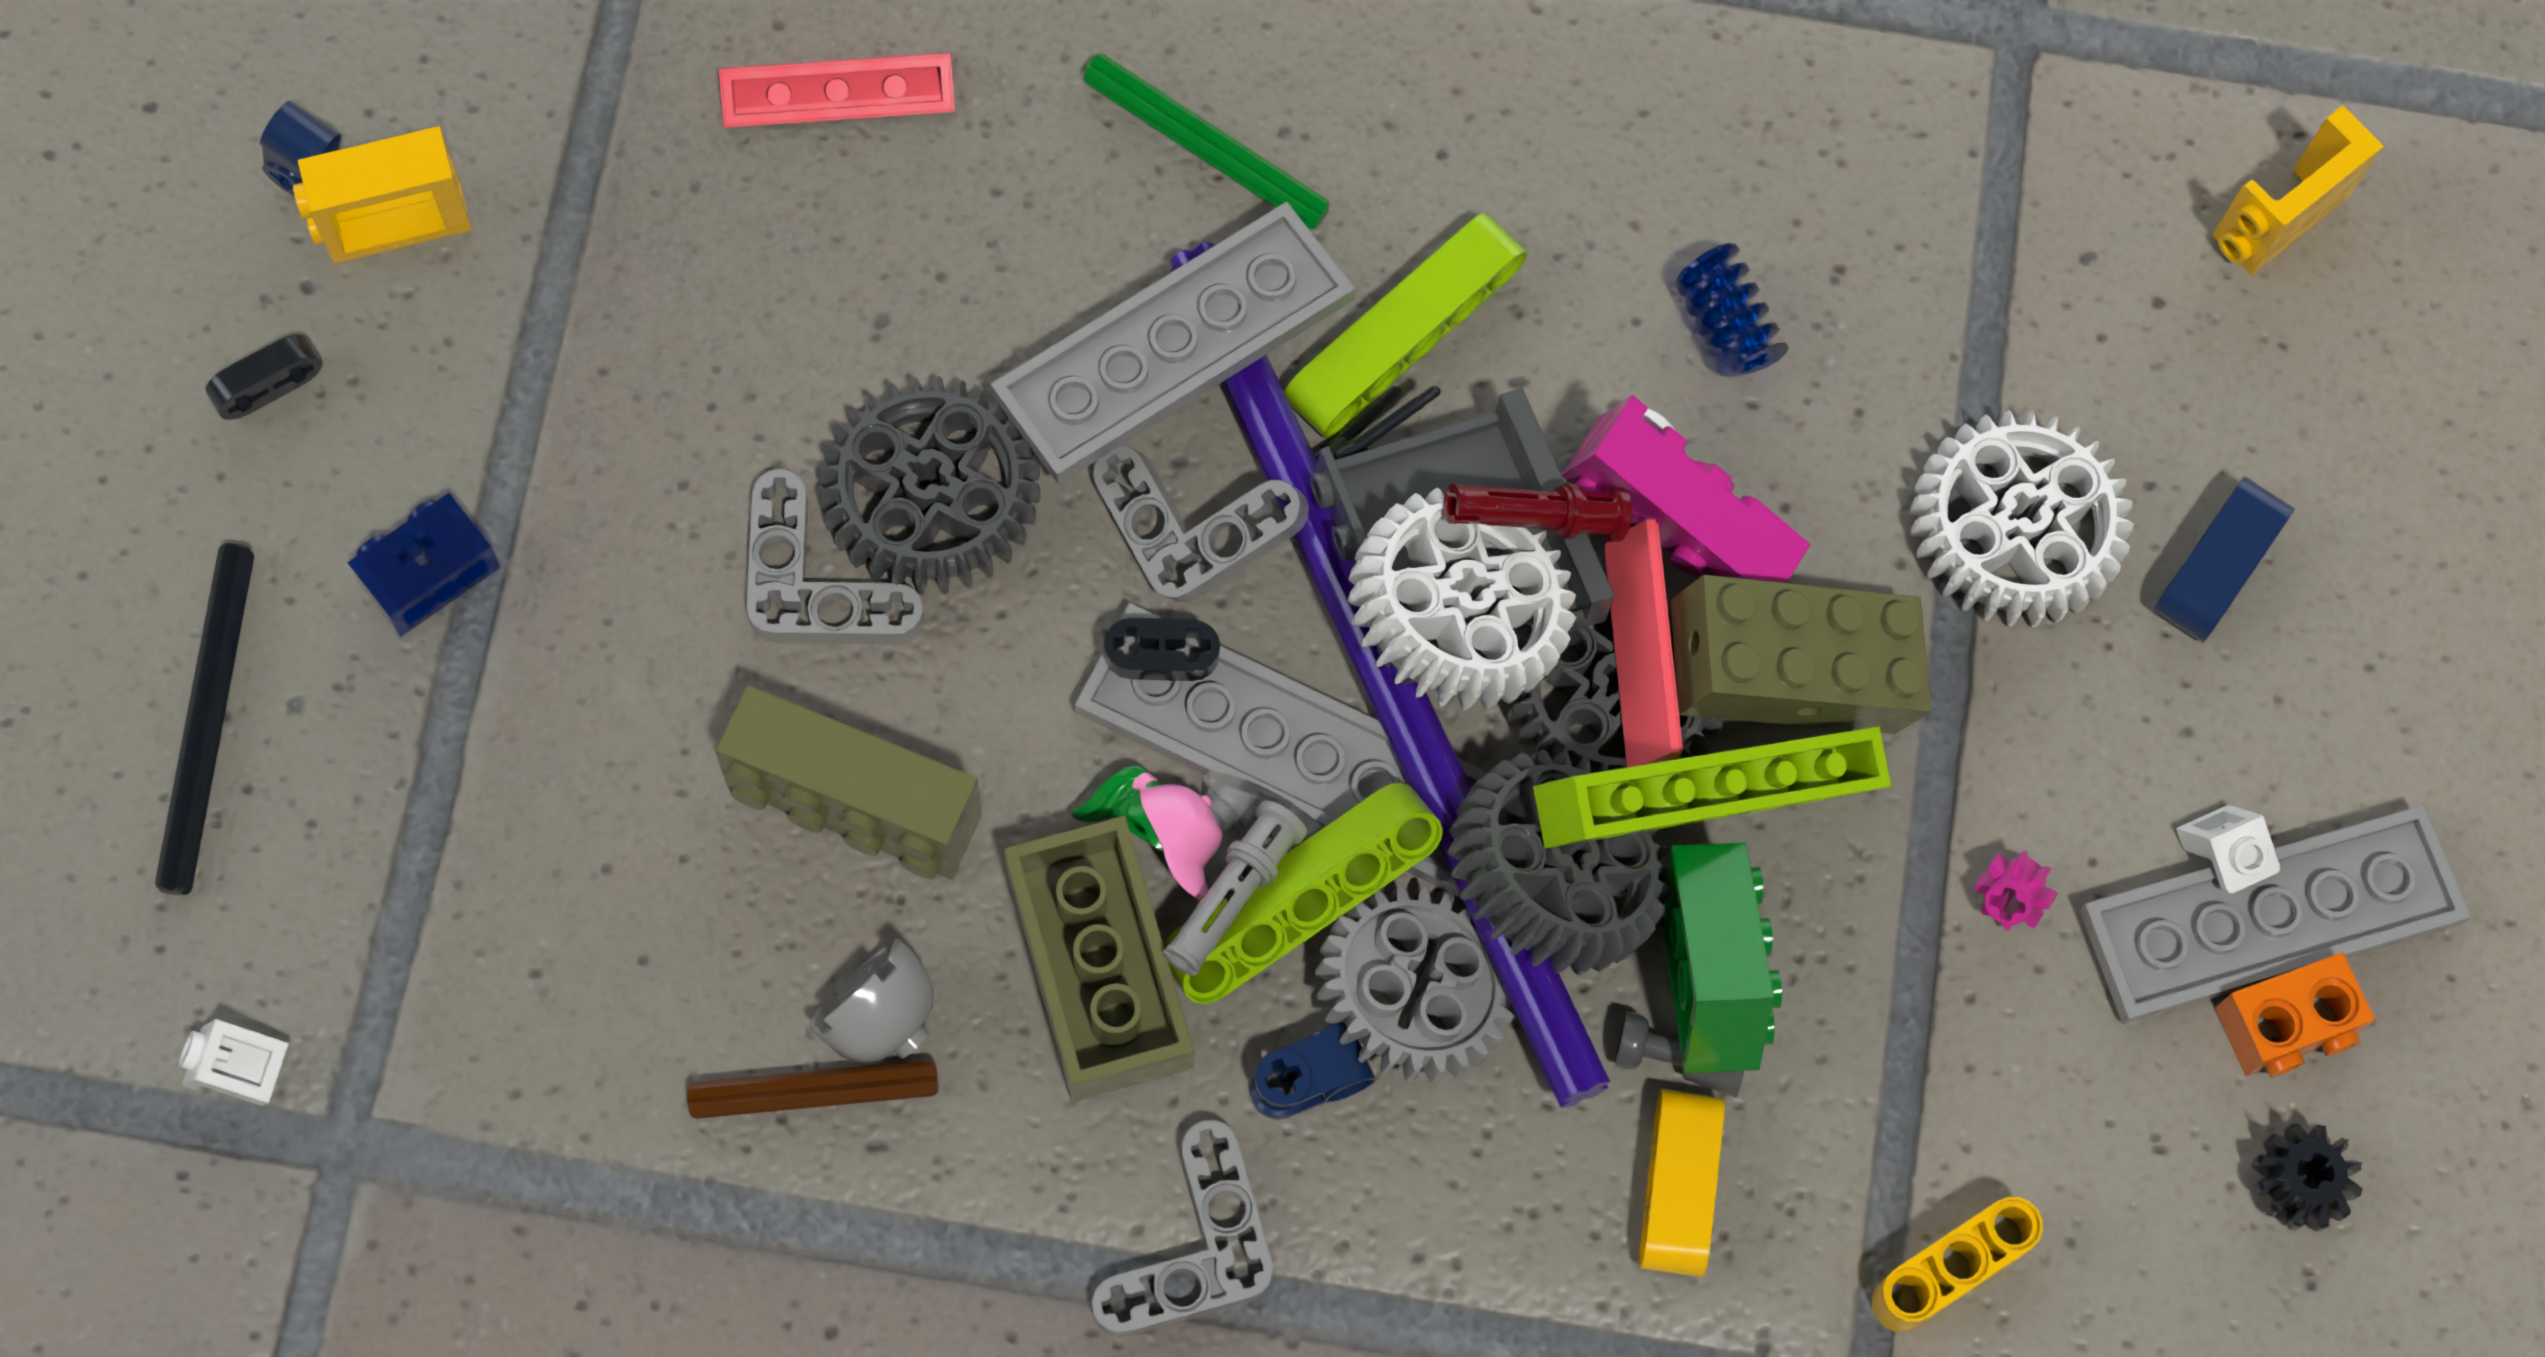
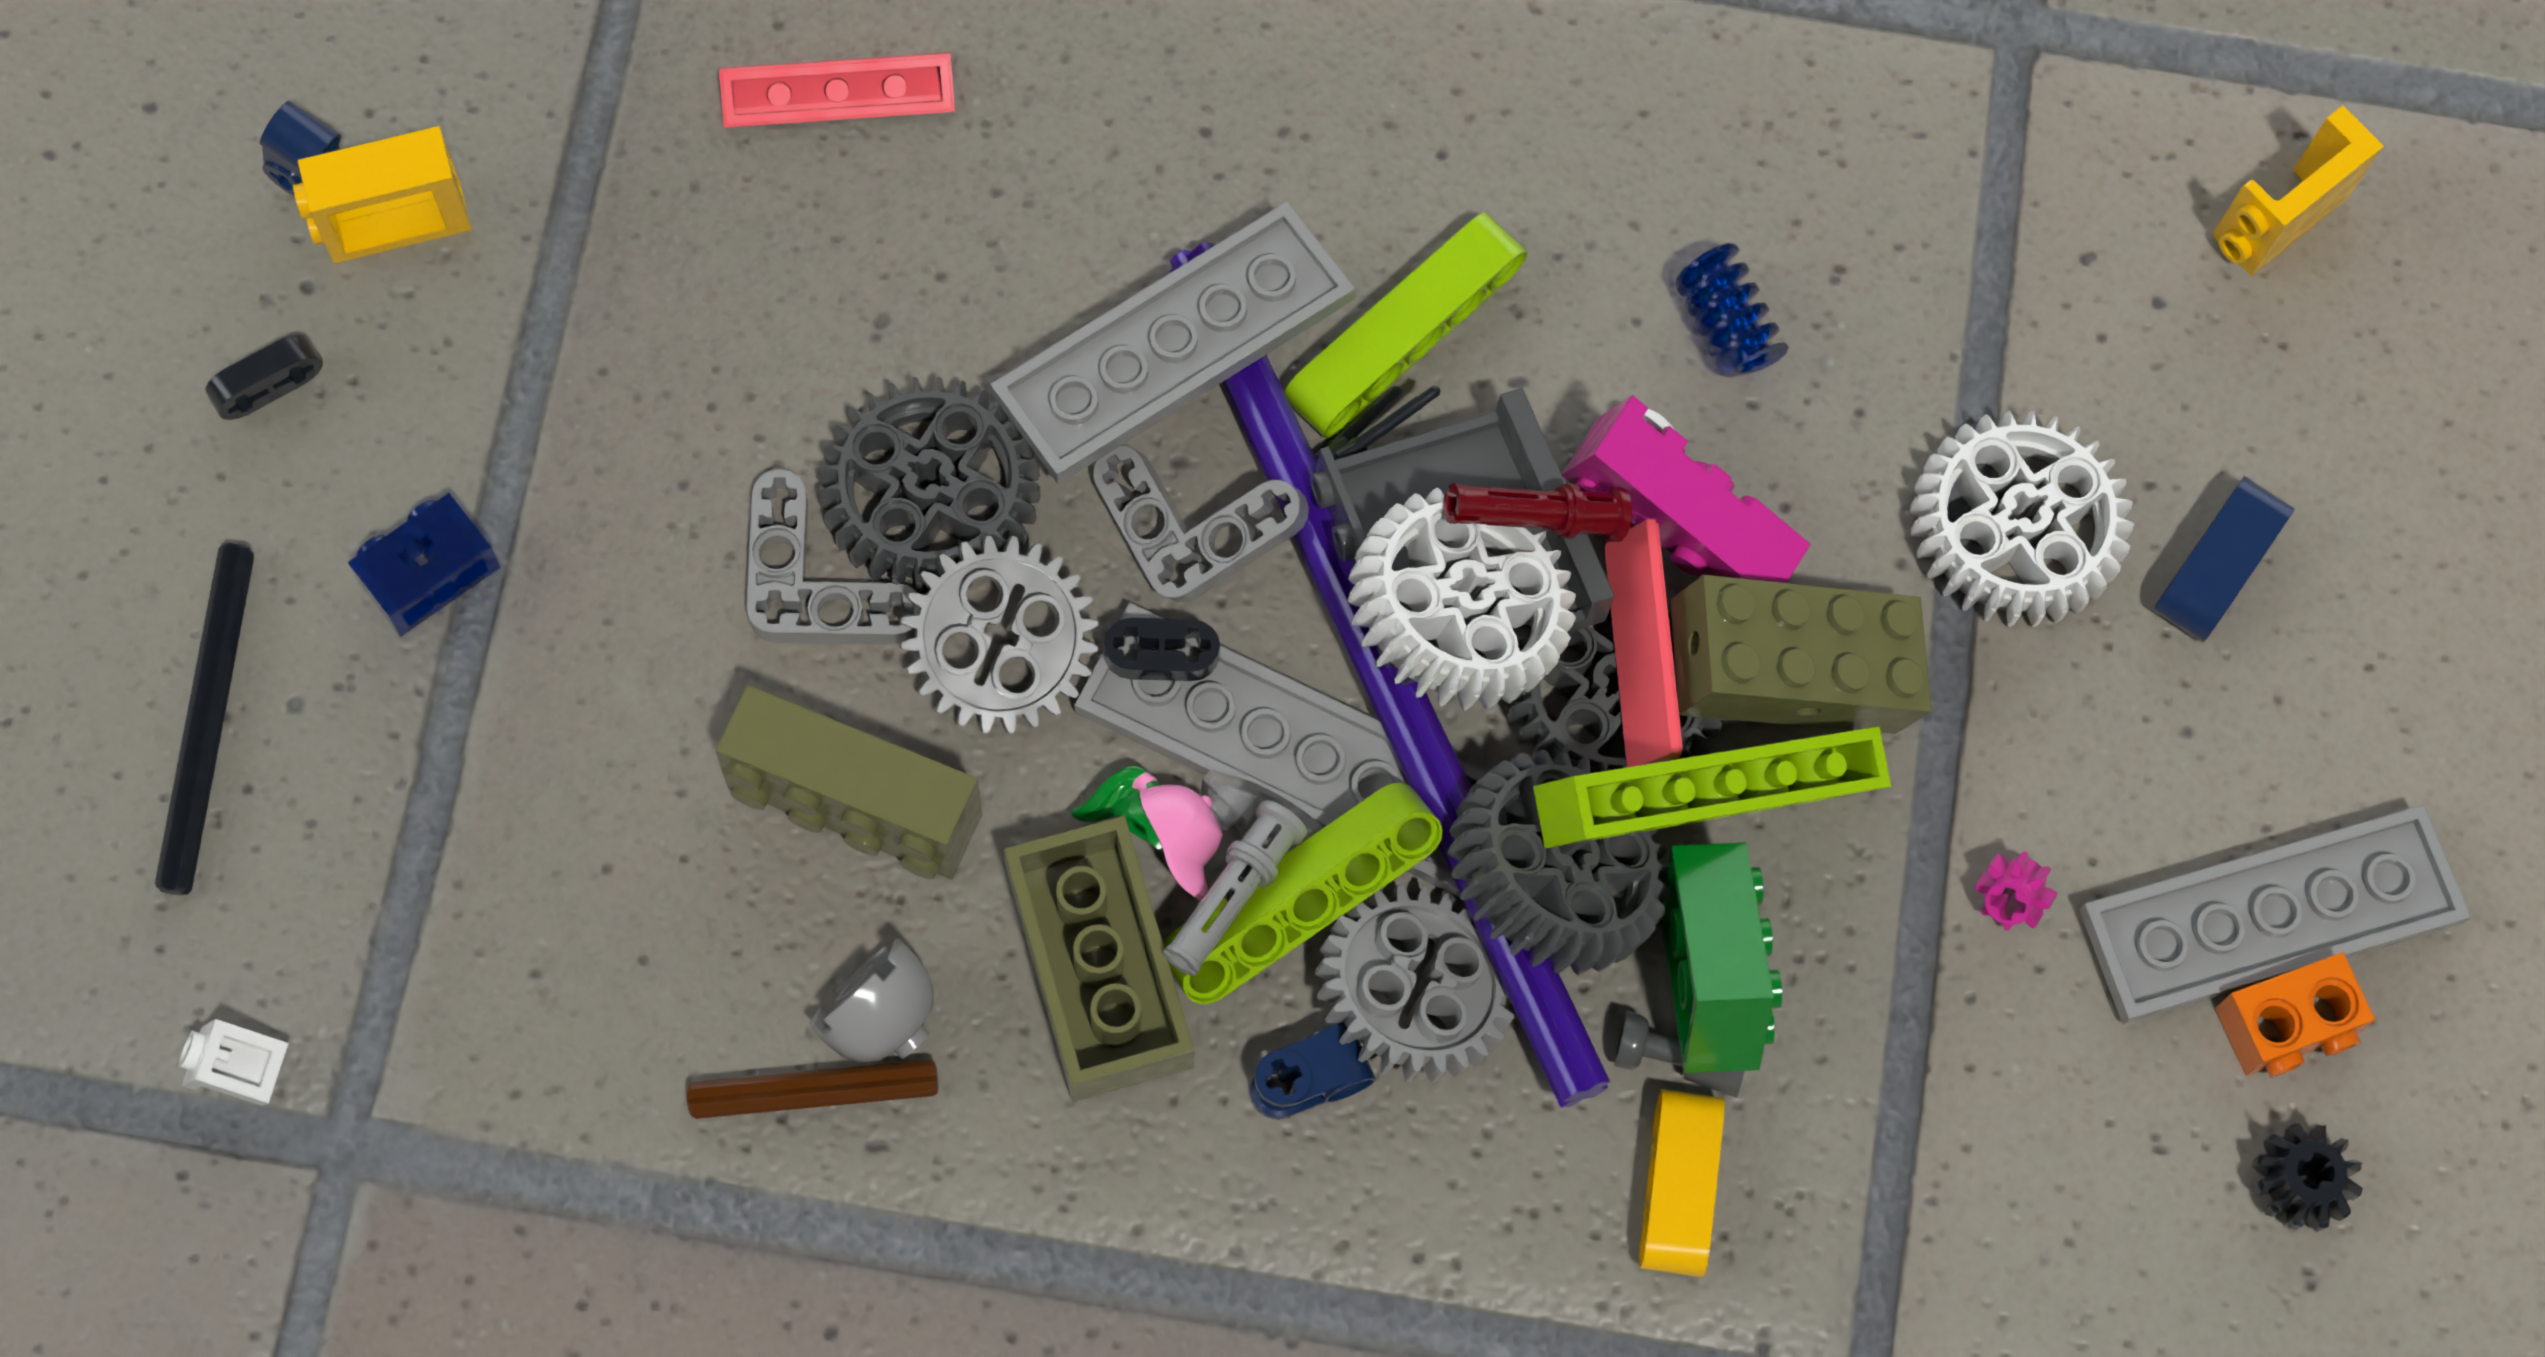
(1049, 657): none -> light grey gear
(1204, 139): green axle -> none
(1207, 1266): light grey beam -> none
(1980, 1246): yellow beam -> none
(2236, 845): white bracket -> none

